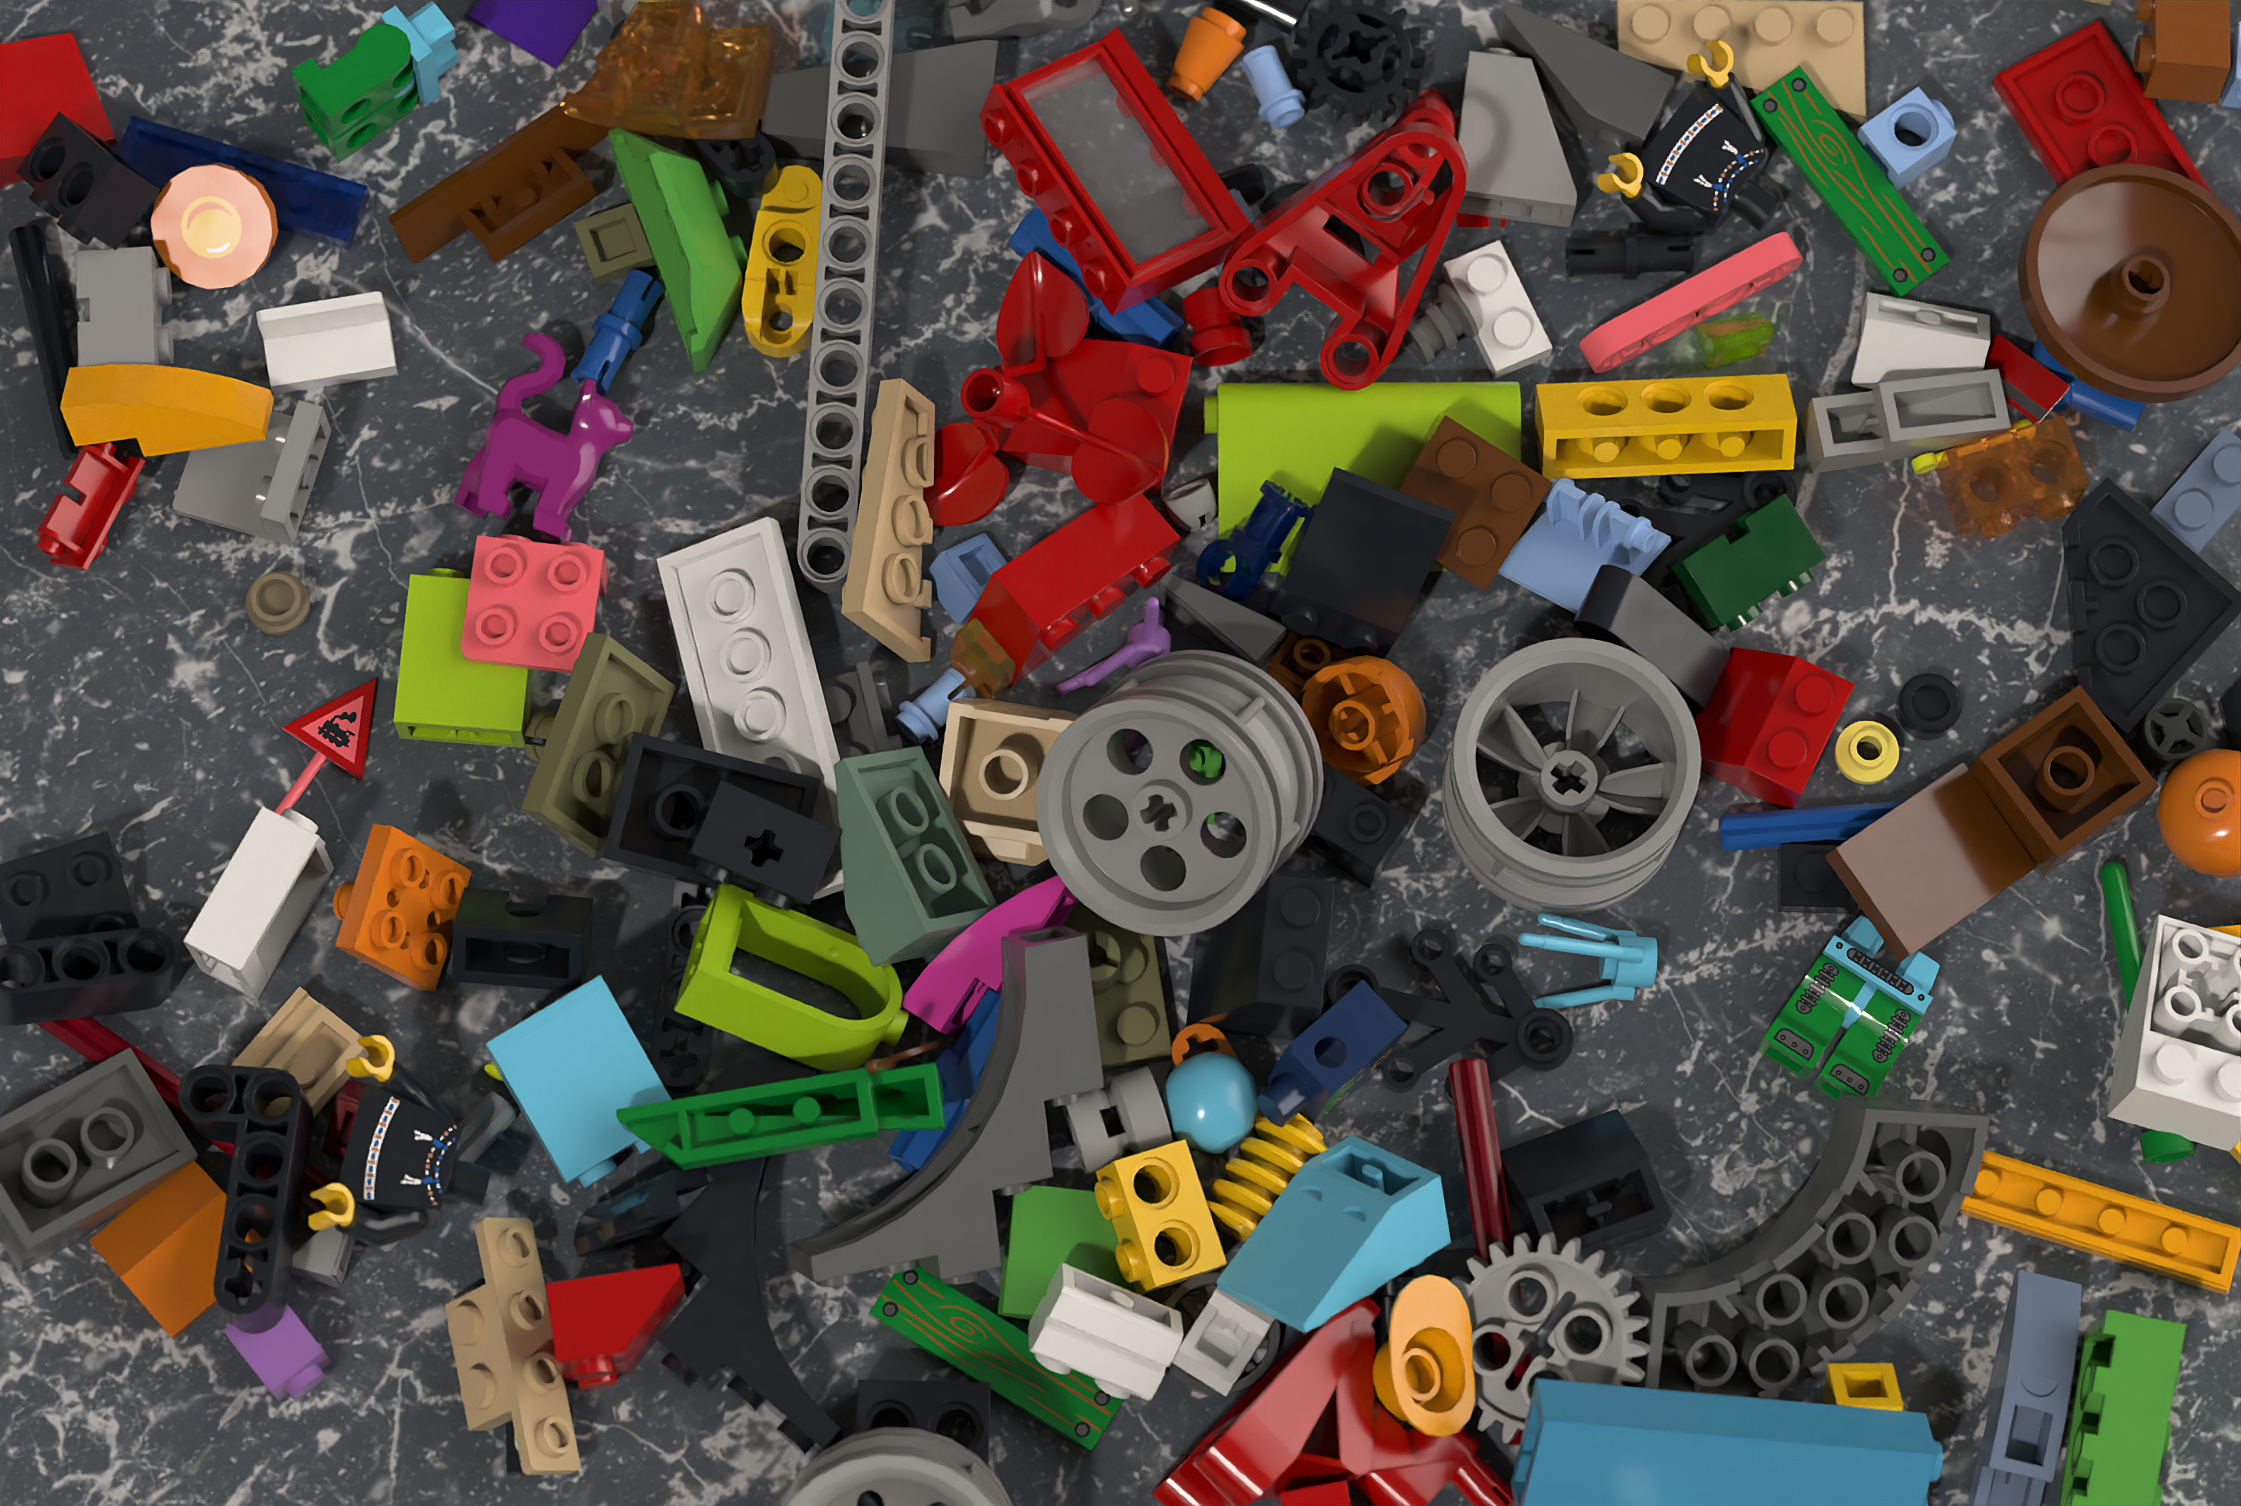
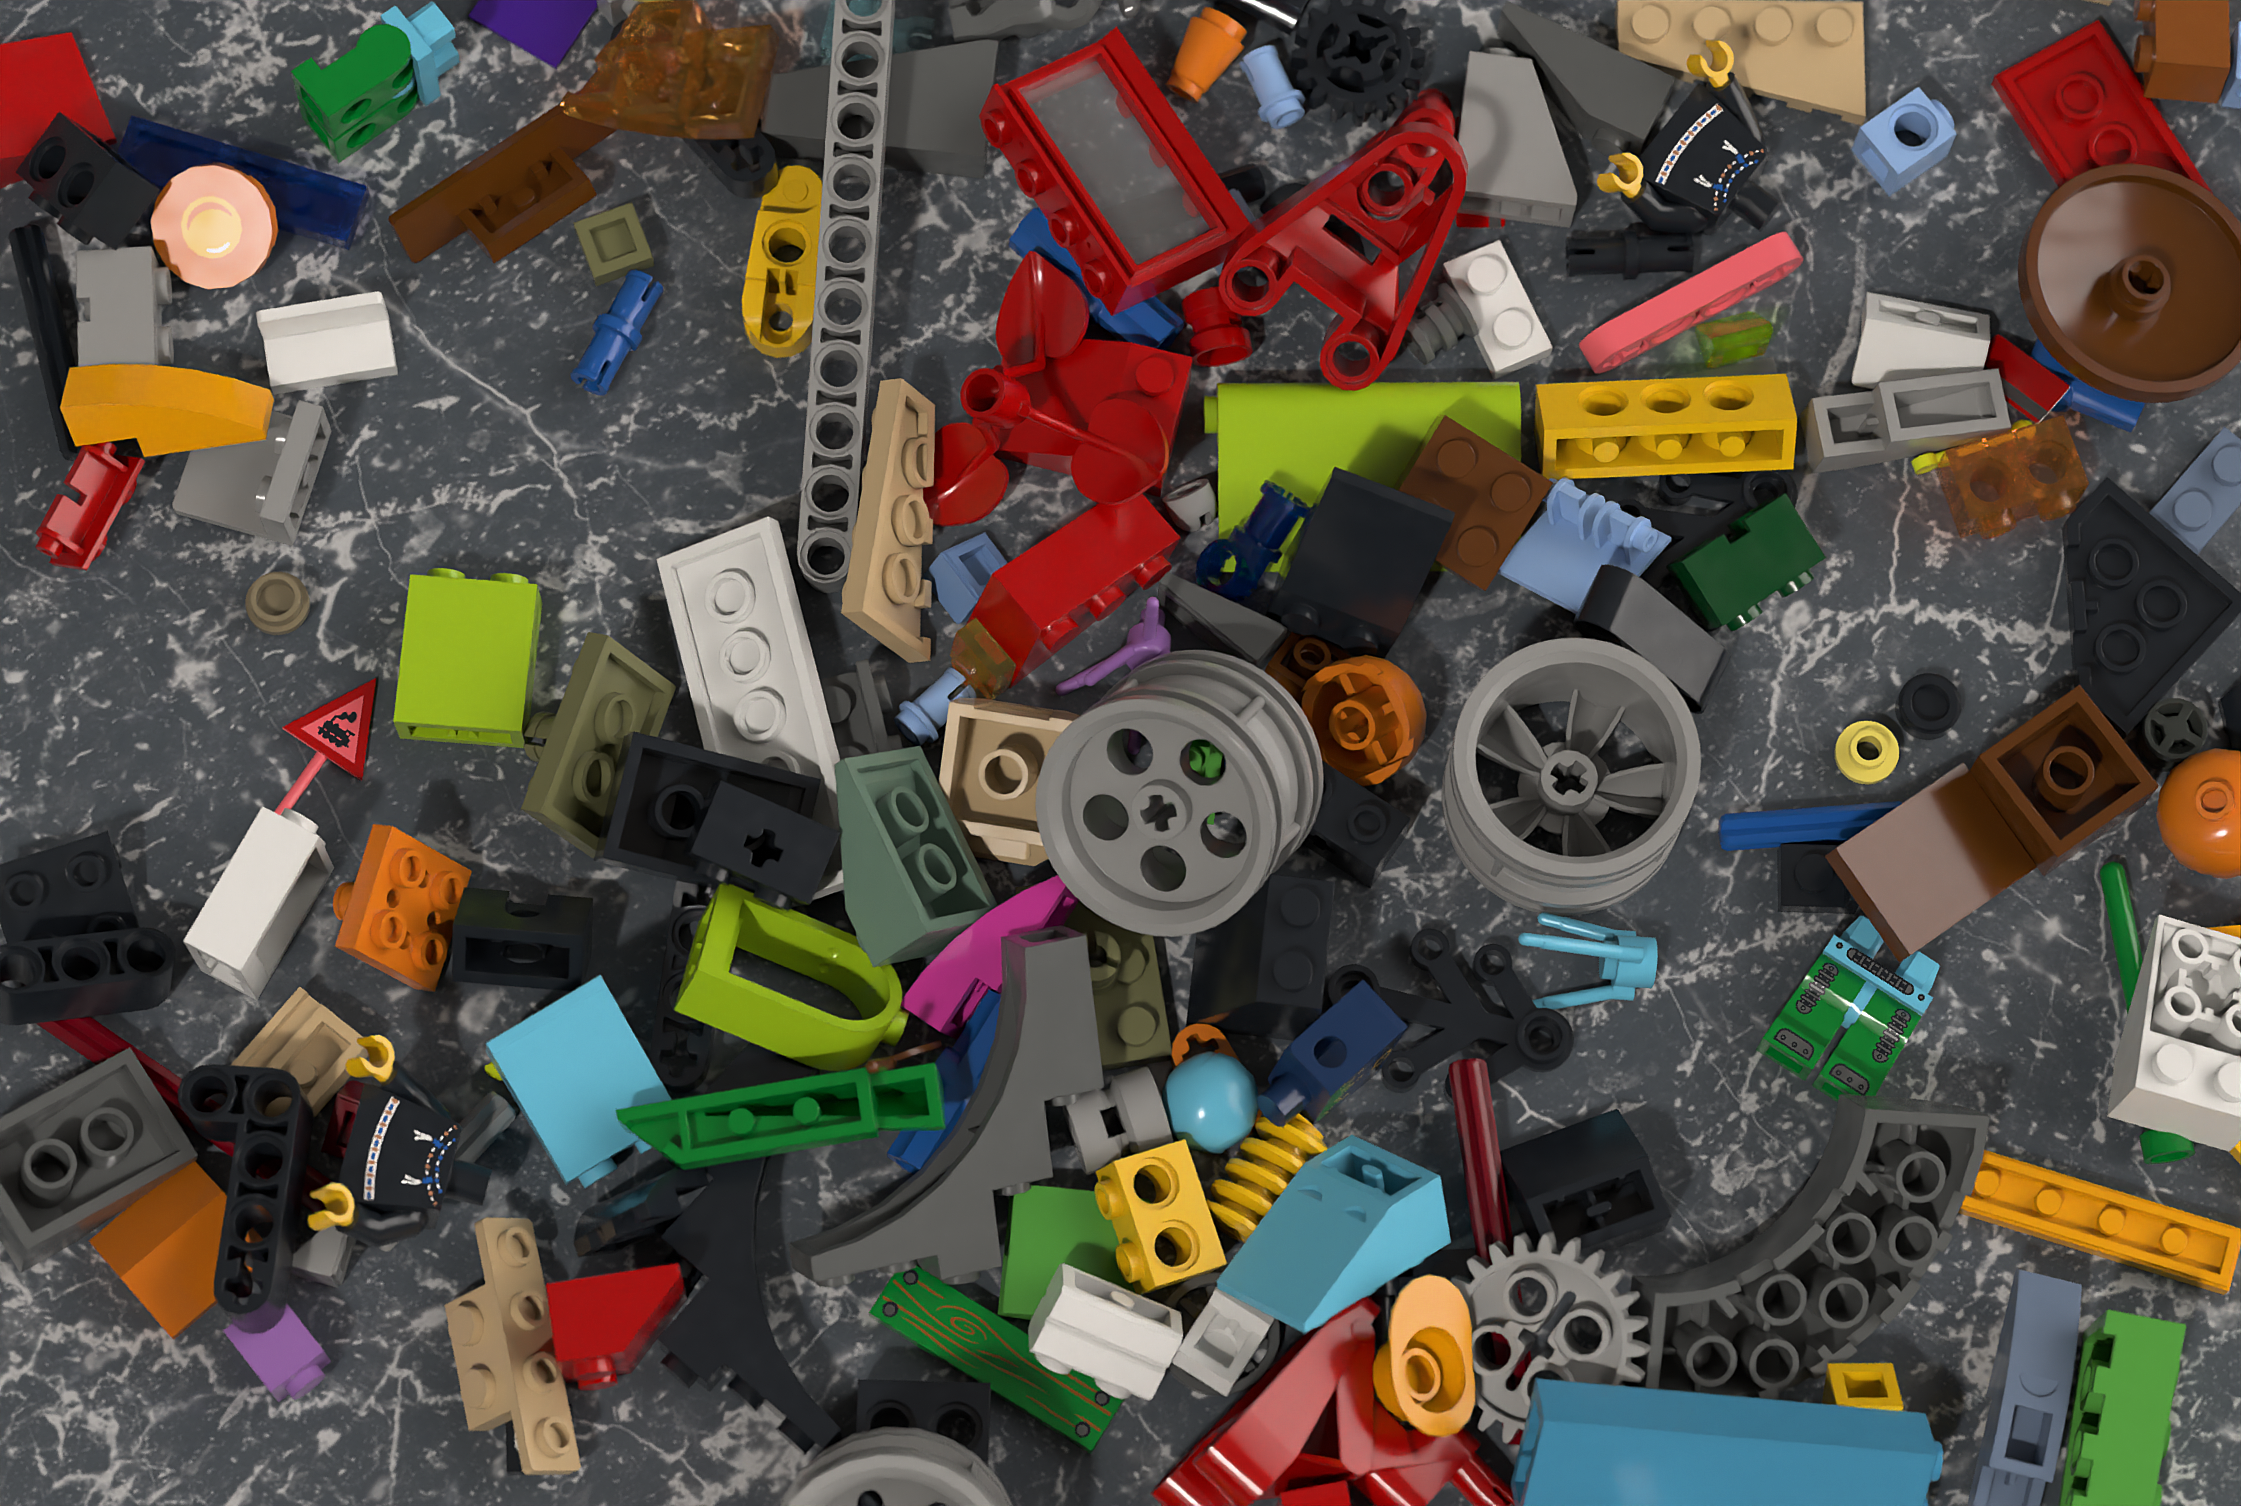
(531, 602): coral bracket -> none
(538, 457): magenta animal -> none
(686, 238): bright green wedge -> none
(1769, 723): red slope -> none
(1849, 183): green tile -> none

